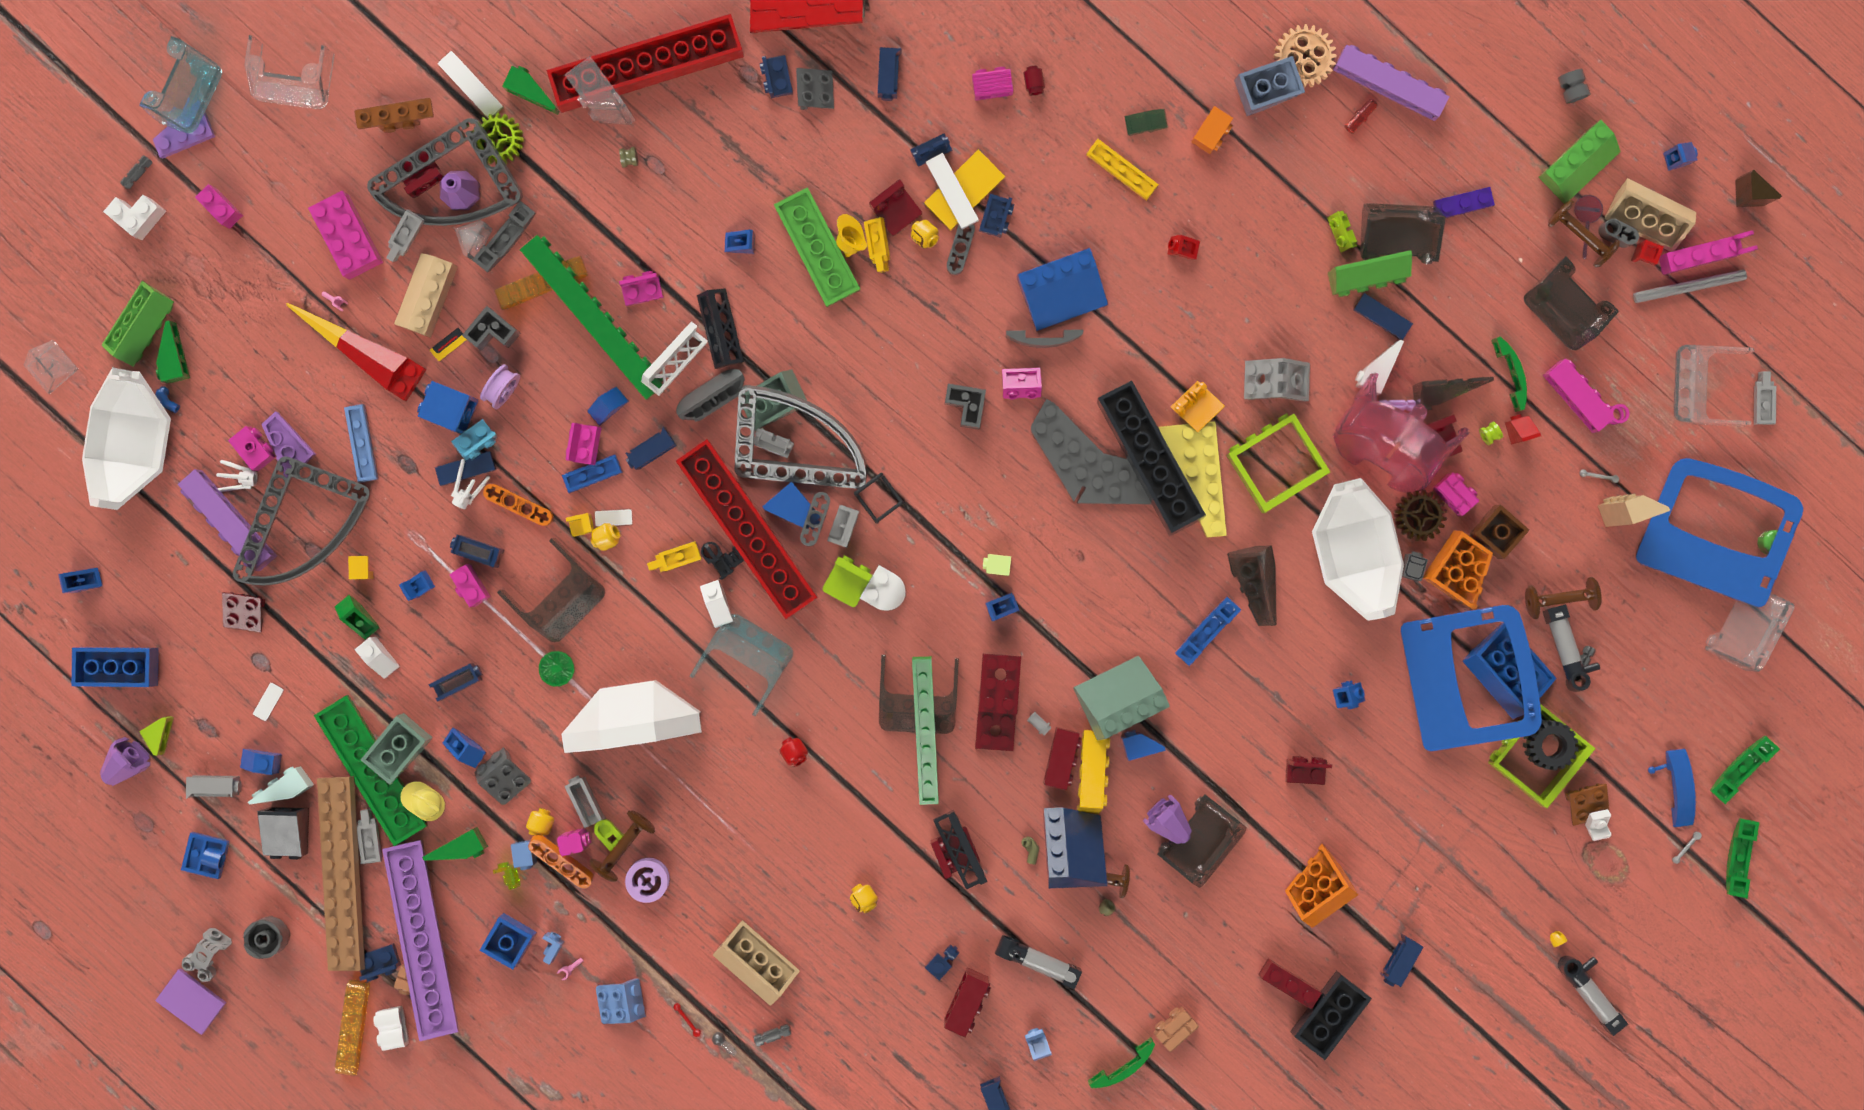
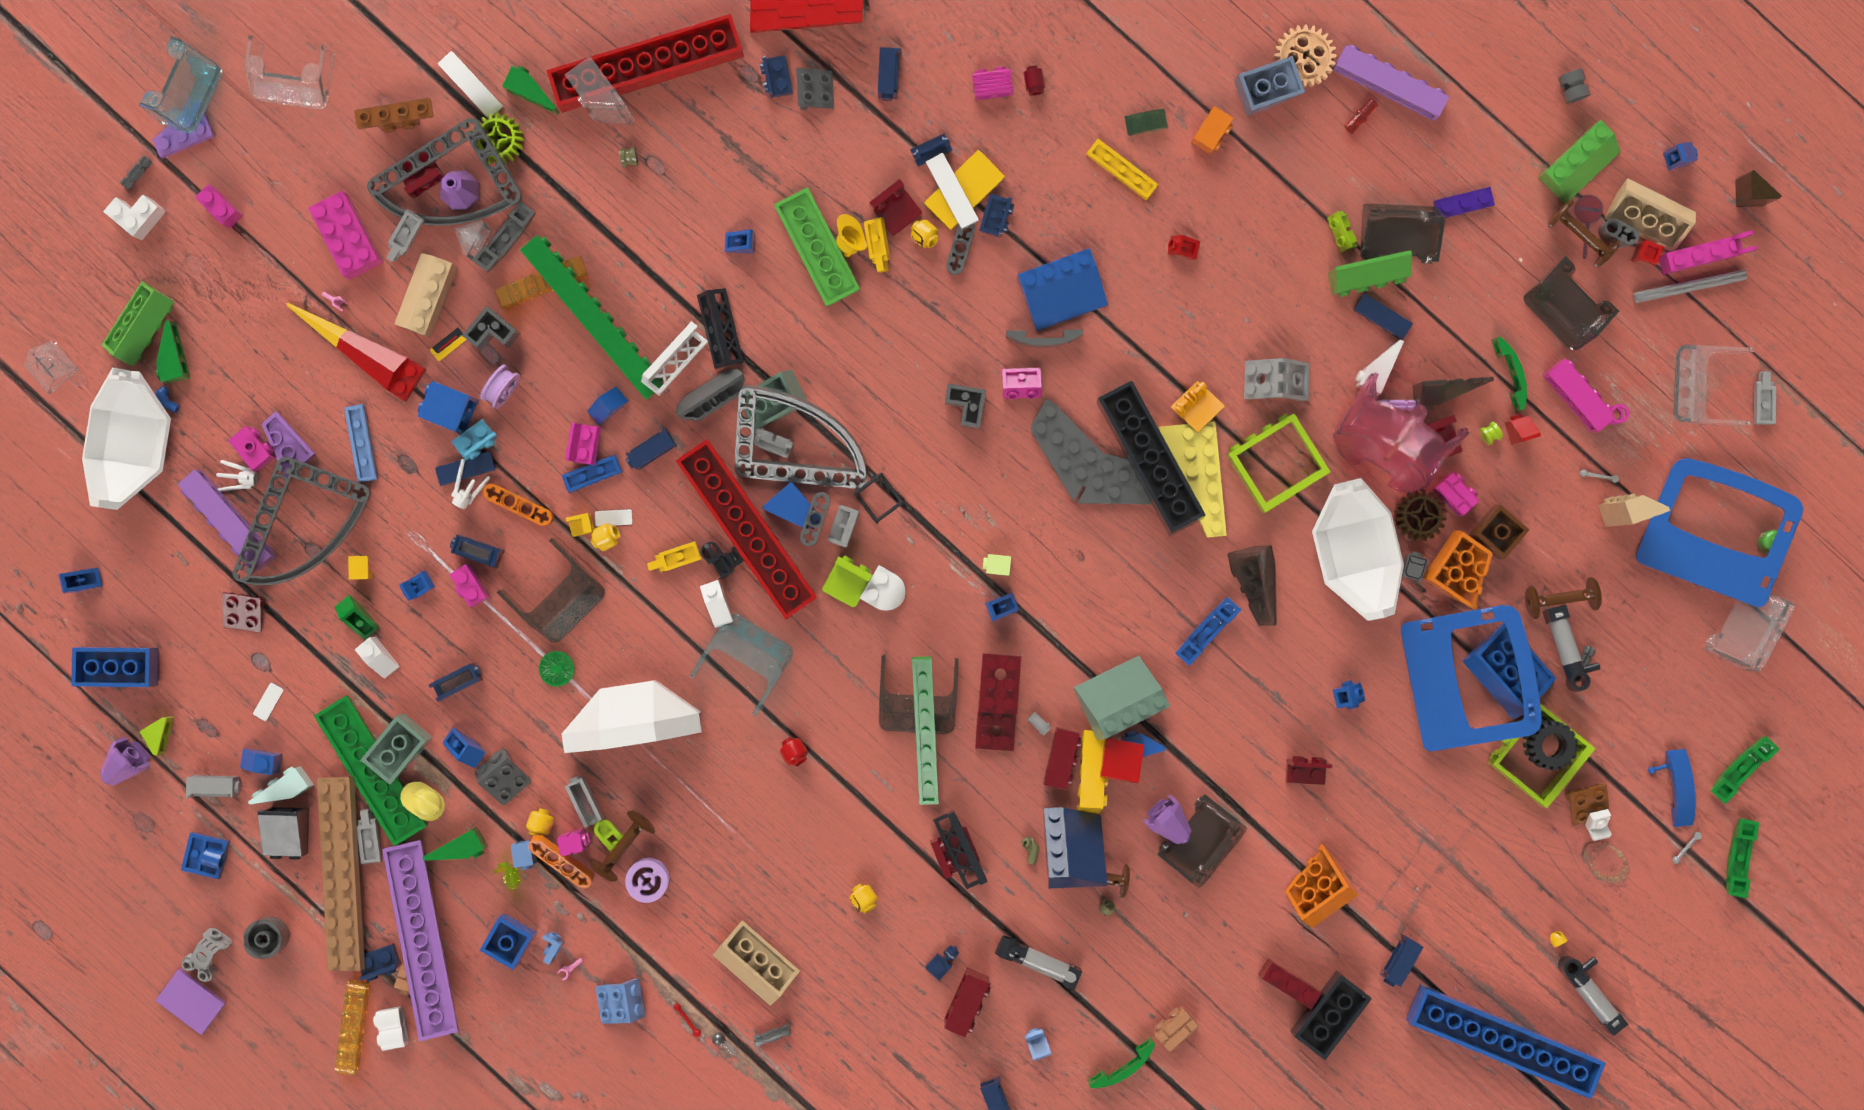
(641, 288): dark pink bracket -> none
(1121, 760): none -> red tile
(1505, 1041): none -> blue brick

